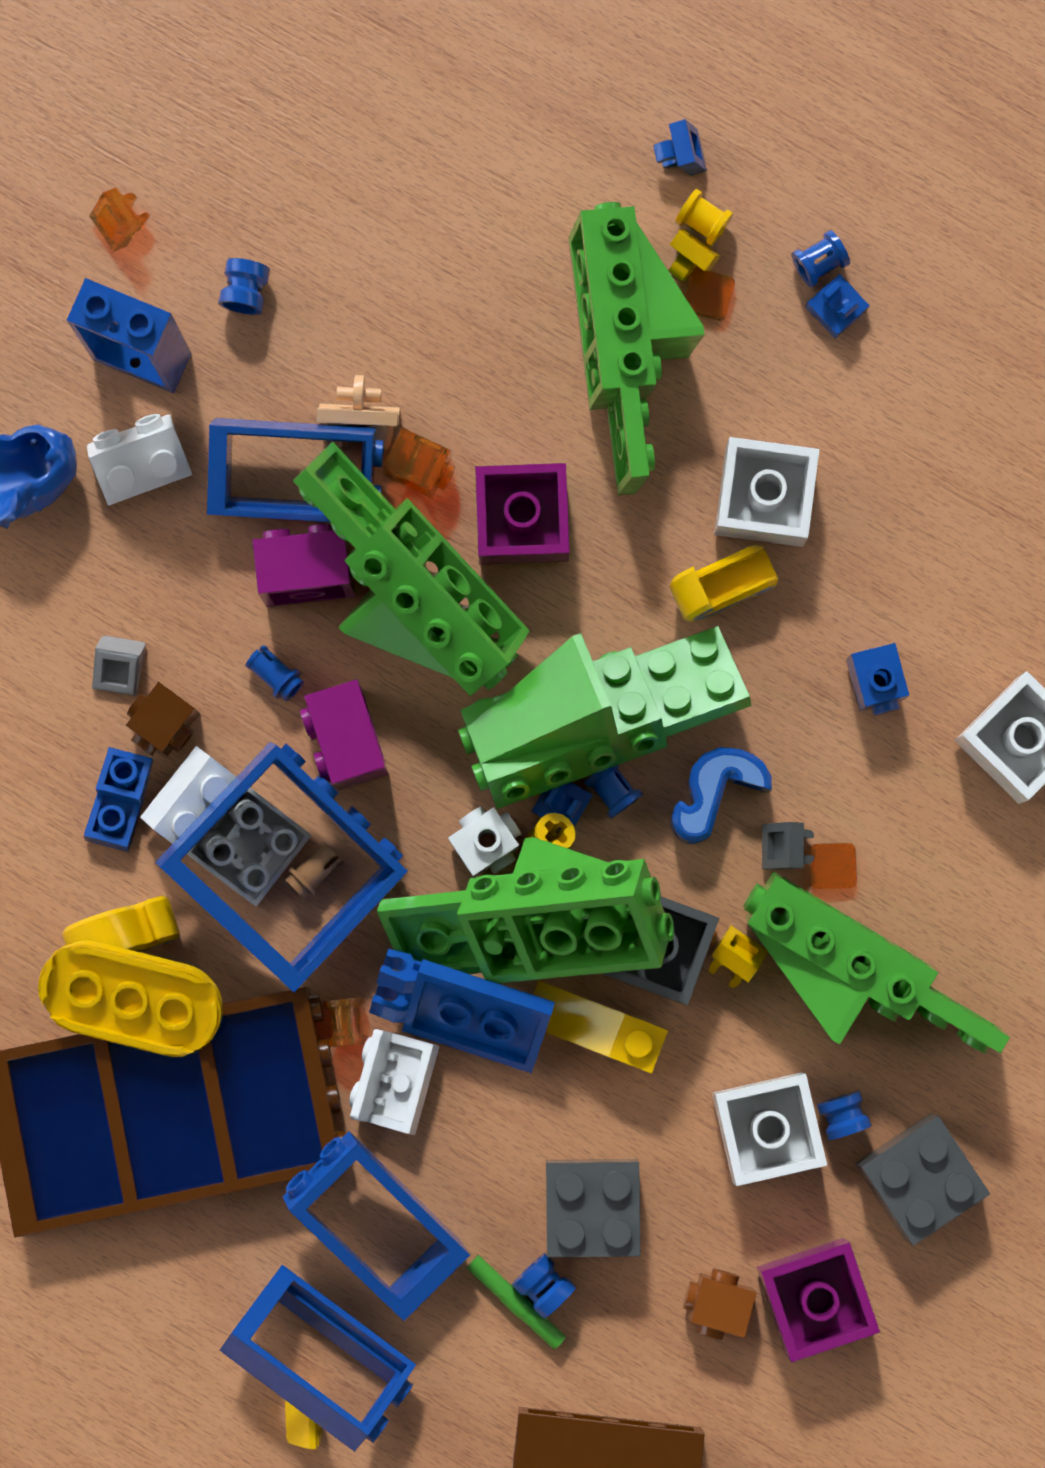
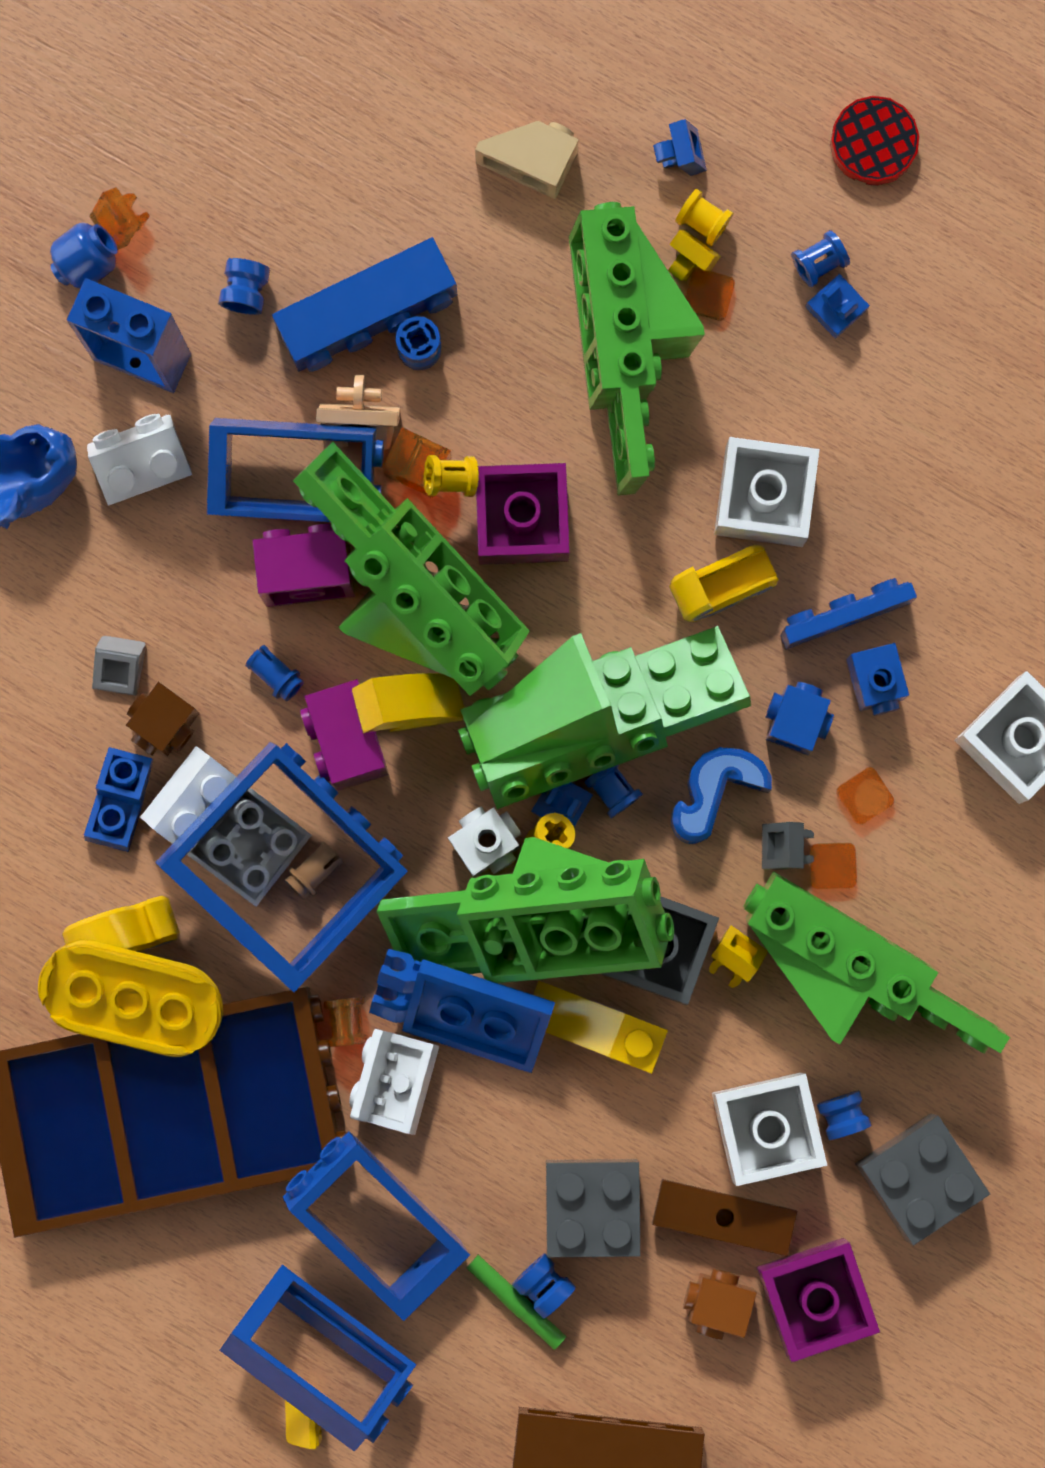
(83, 254): none -> blue head
(366, 305): none -> blue brick
(407, 701): none -> yellow slope
(418, 352): none -> blue wheel
(451, 476): none -> yellow bush
(531, 155): none -> tan slope
(752, 1221): none -> reddish brown tile
(799, 717): none -> blue brick
(847, 612): none -> blue tile
(865, 796): none -> clear orange piece
(874, 140): none -> tile

